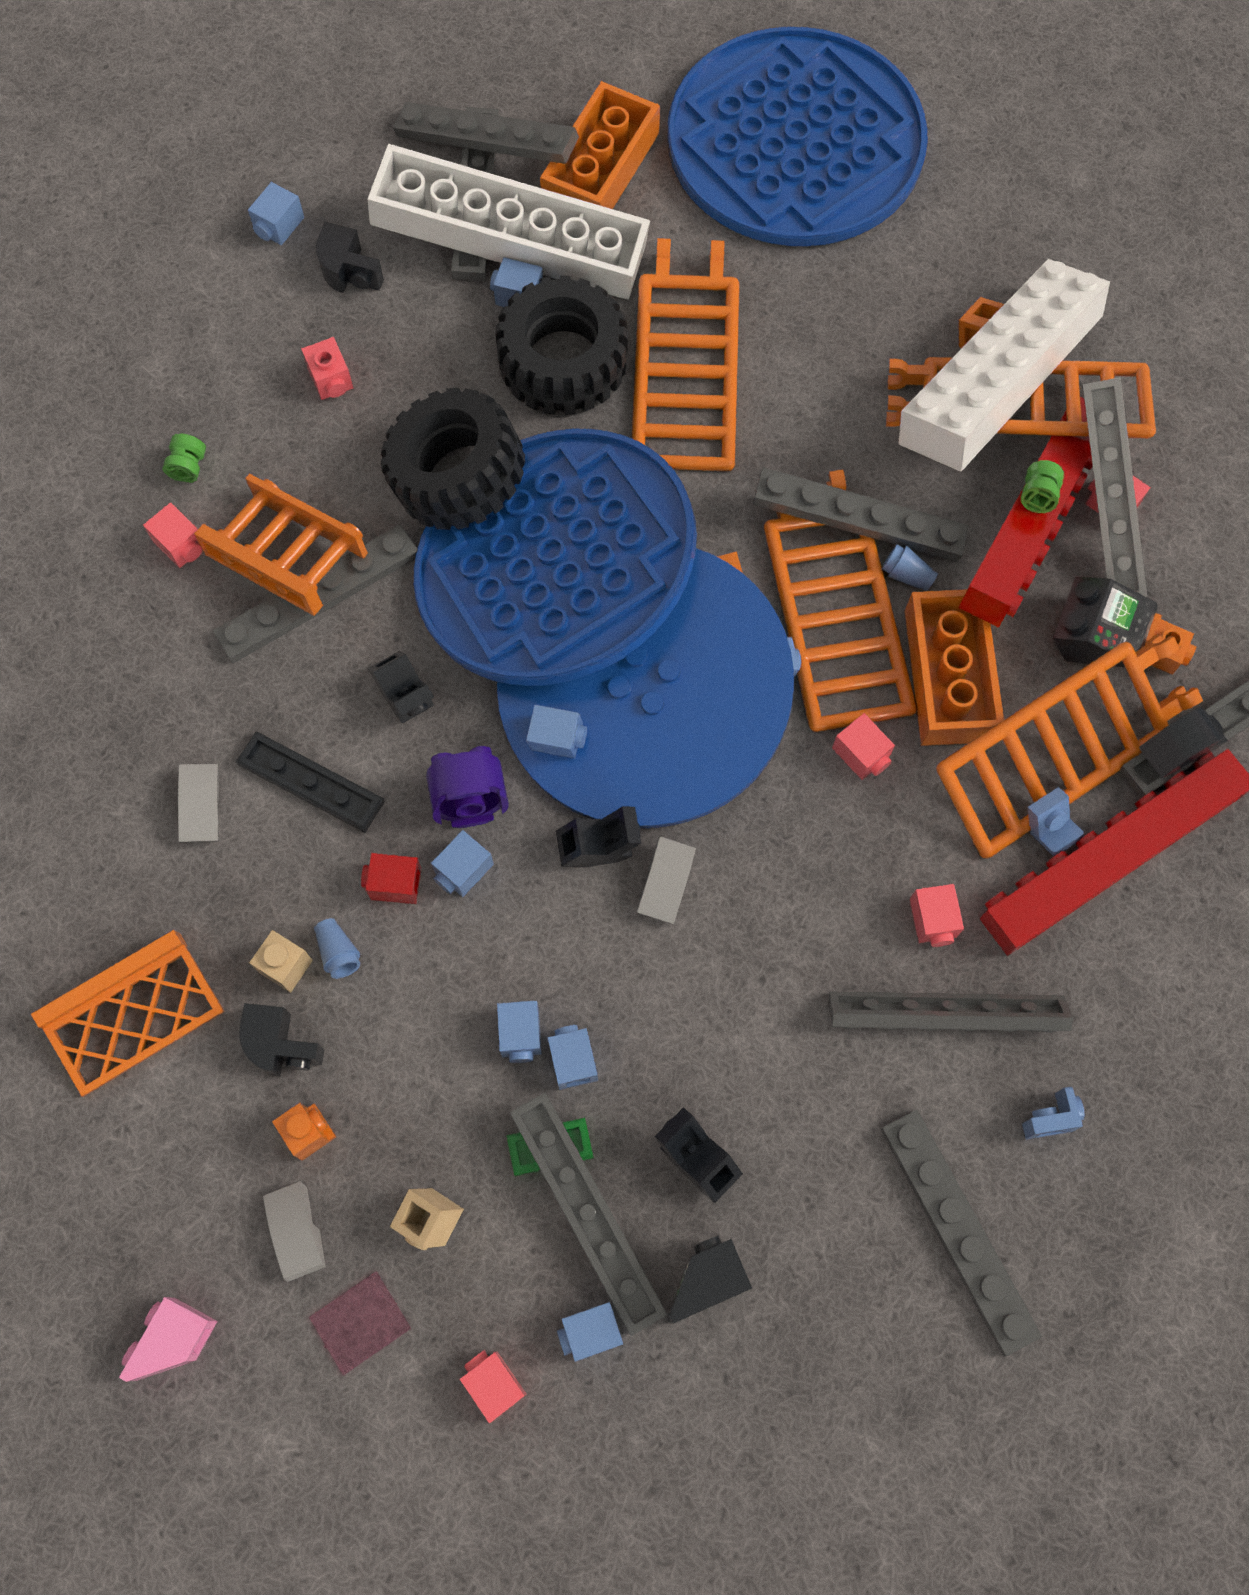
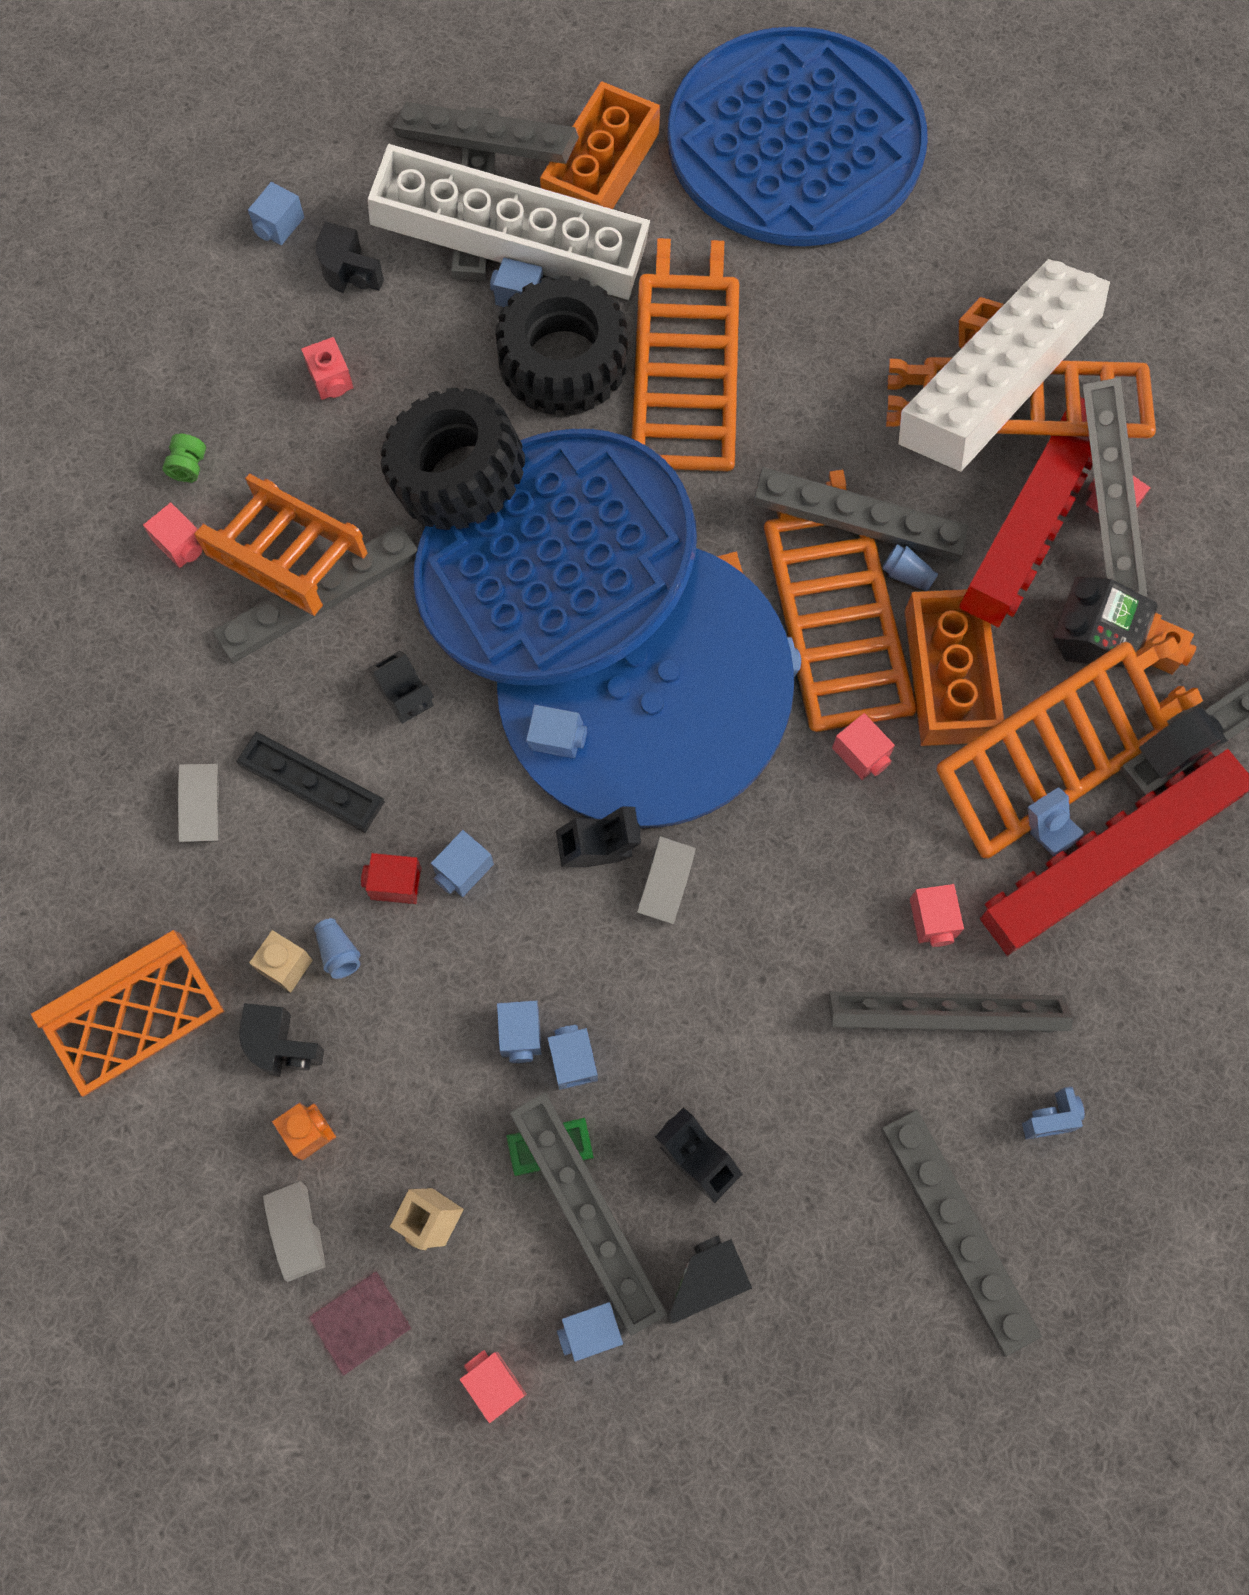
(171, 1340): bright pink slope -> none
(466, 787): dark purple brick -> none
(1042, 486): bright green wheel -> none

